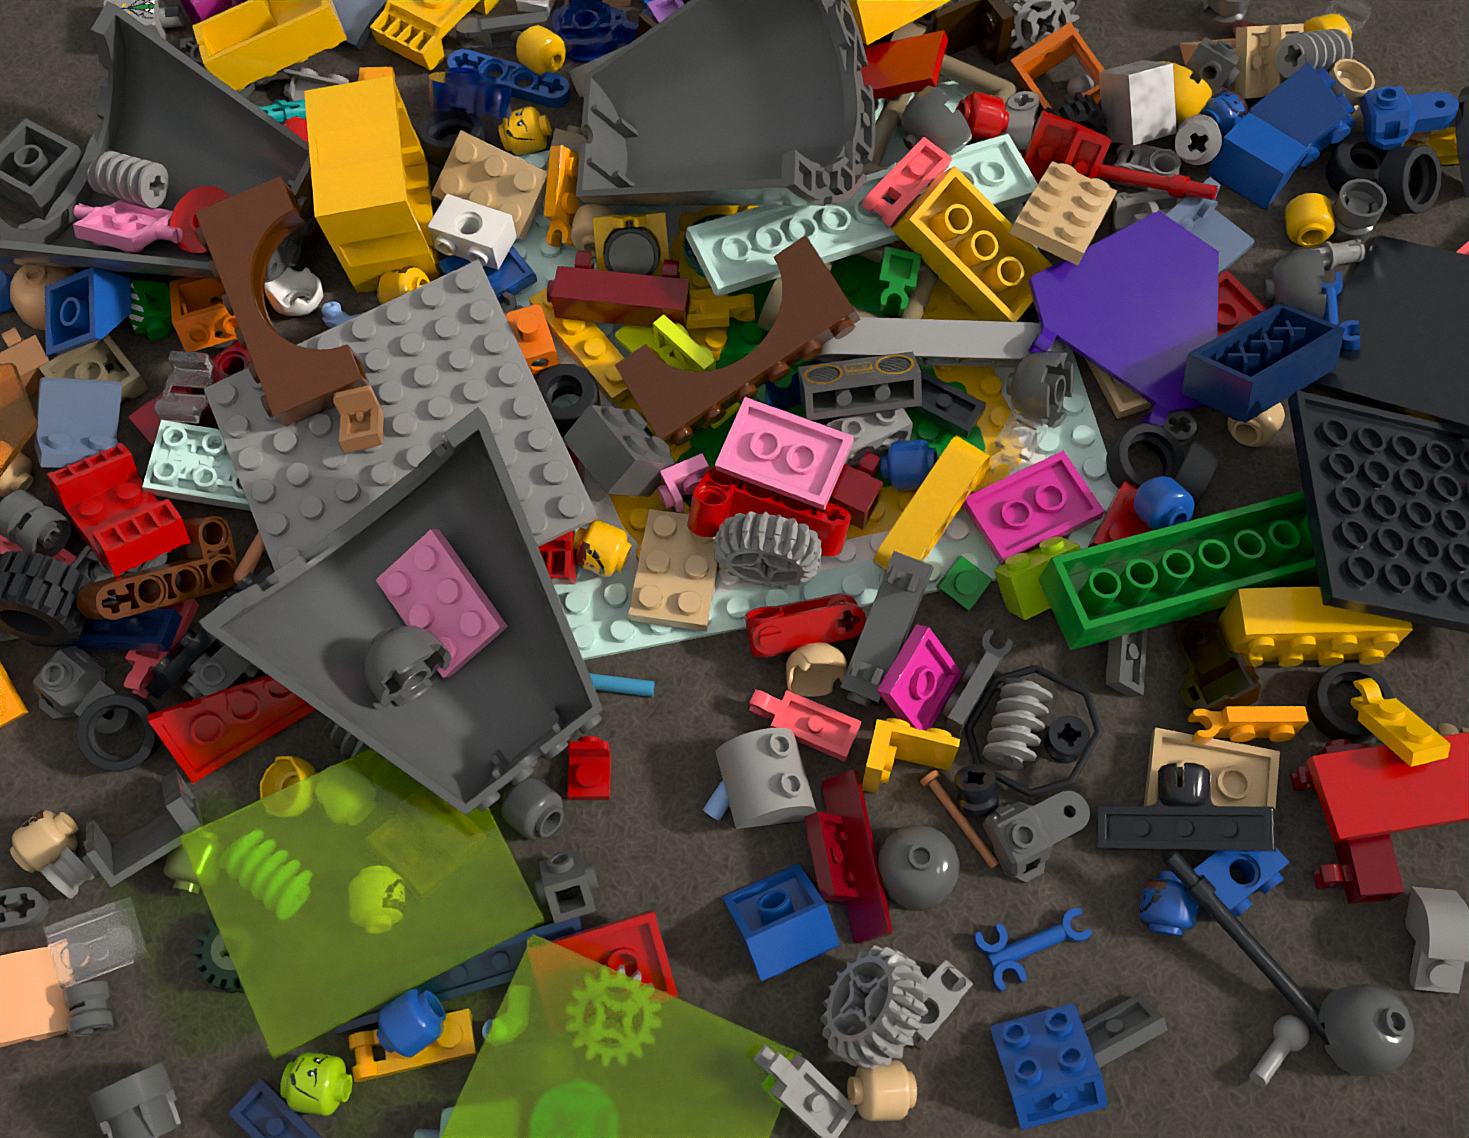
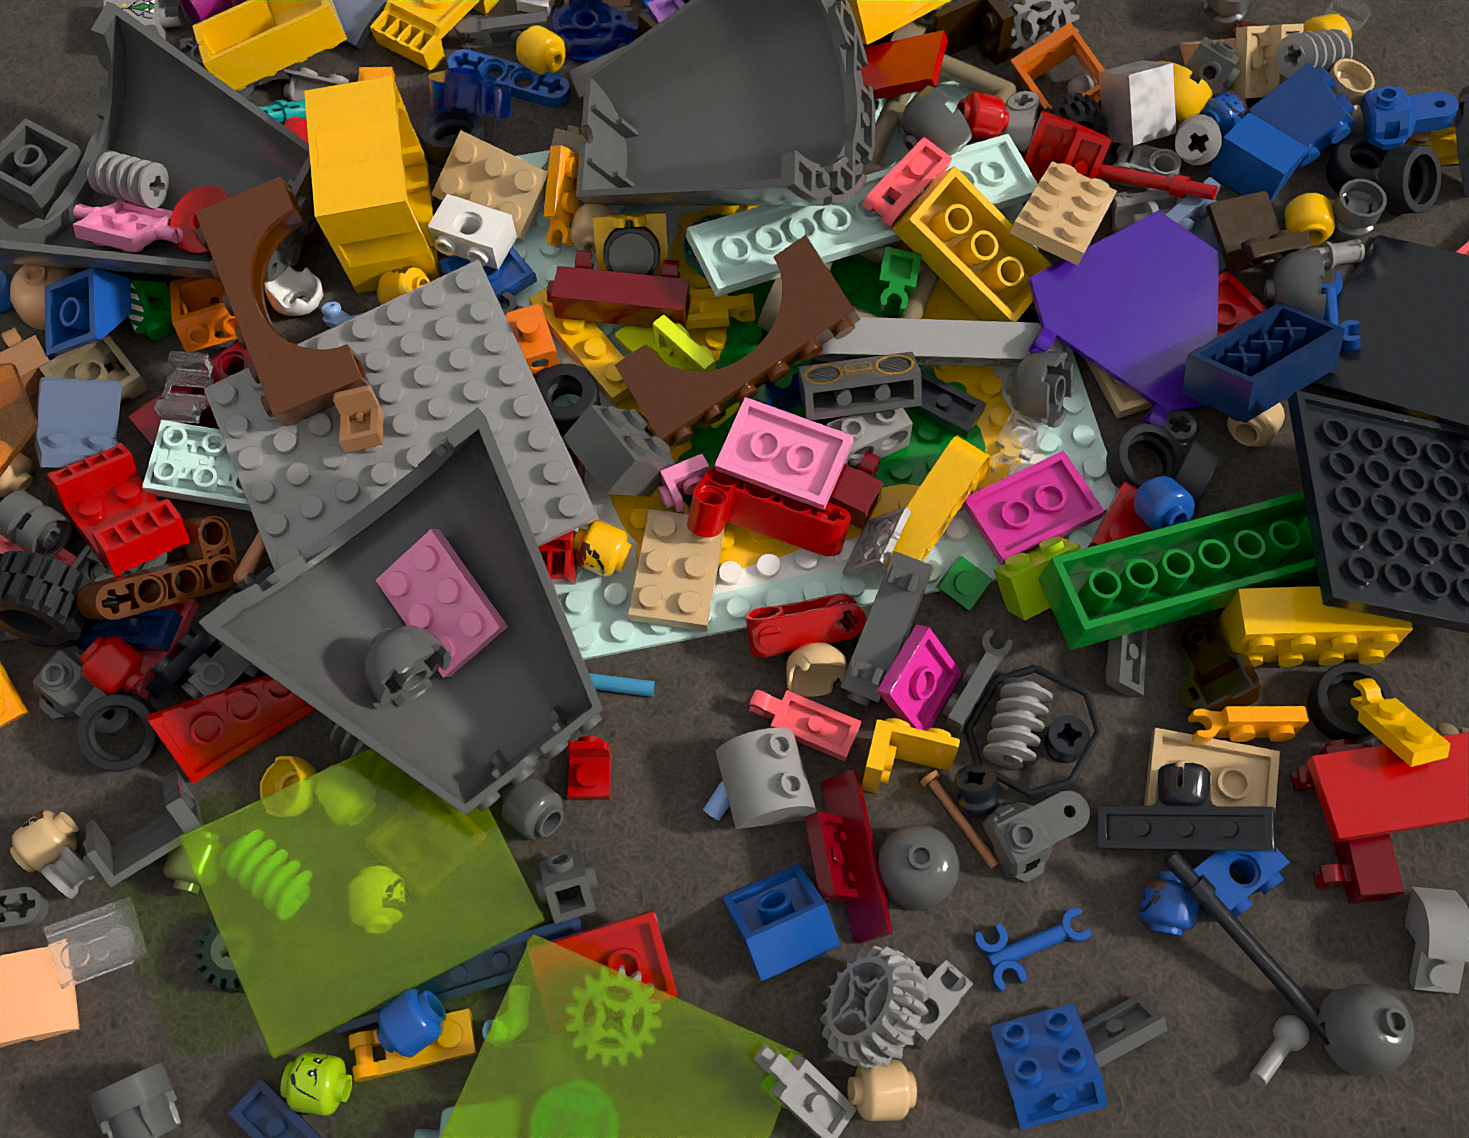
(88, 1009): dark grey wheel -> none
(111, 665): none -> red head
(525, 131): yellow head -> none
(767, 549): light grey gear -> none
(894, 525): none -> light grey window
(908, 463): blue head -> none
(1250, 232): none -> dark brown bracket

